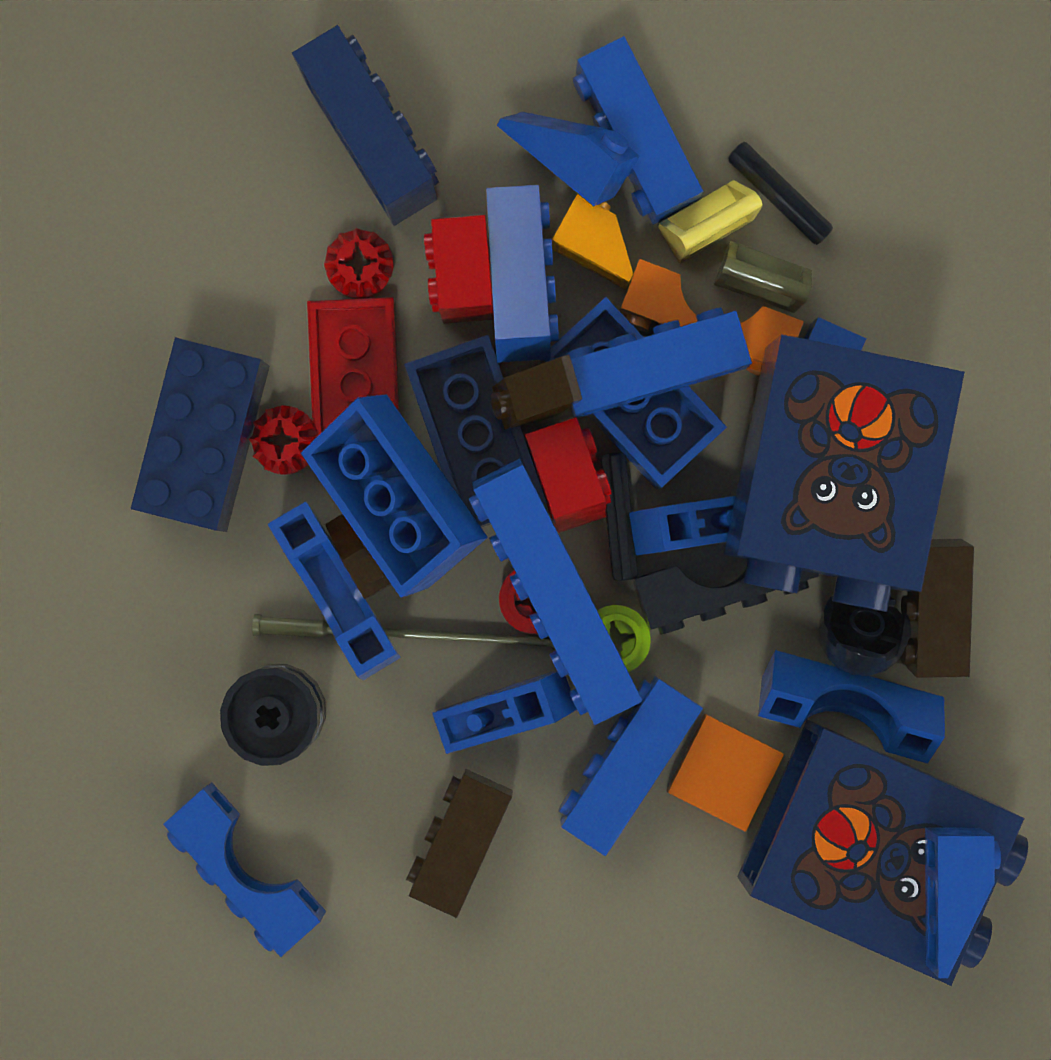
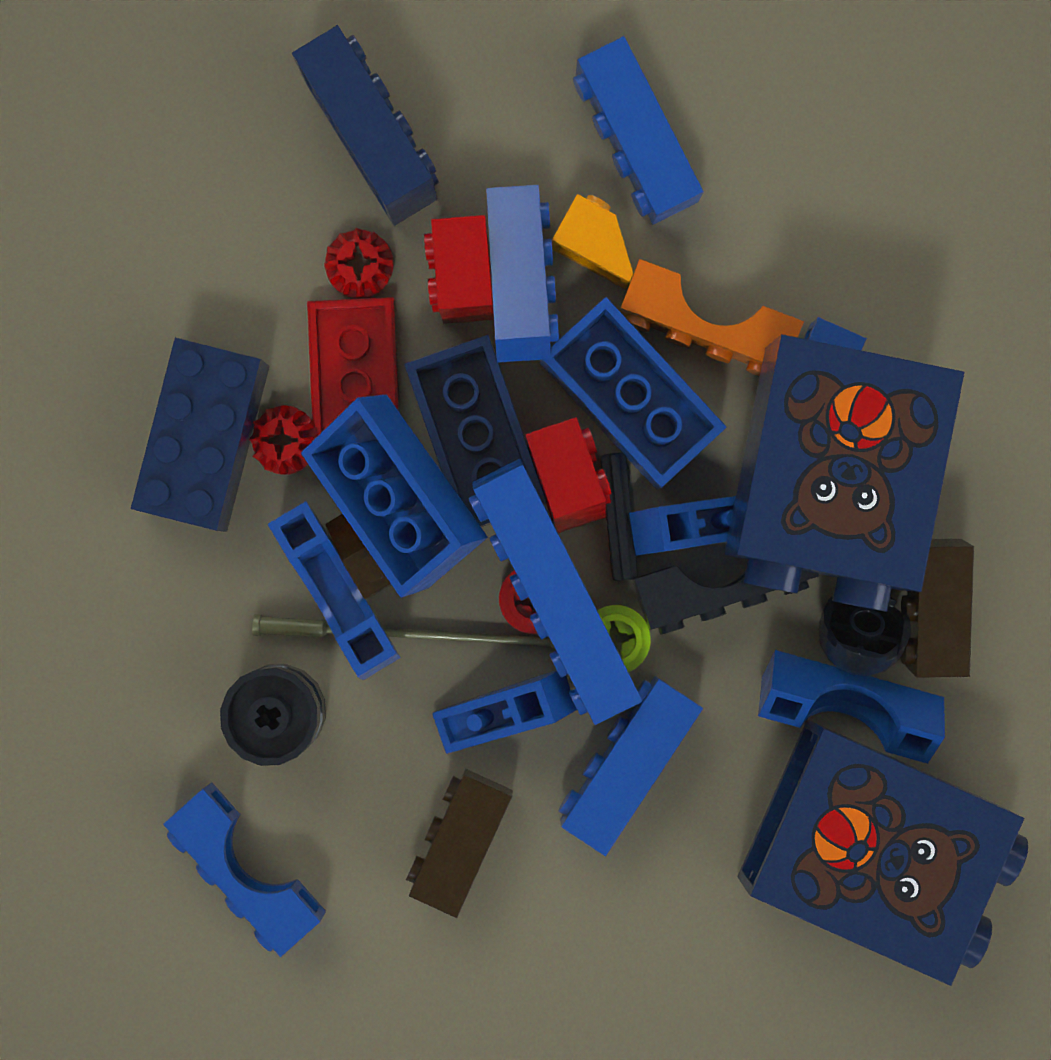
(536, 393): dark brown slope -> none
(581, 155): blue slope -> none
(659, 362): blue brick -> none
(710, 219): light yellow tile -> none
(725, 772): orange tile -> none
(764, 277): olive tile -> none
(780, 193): black axle -> none
(957, 884): blue slope -> none

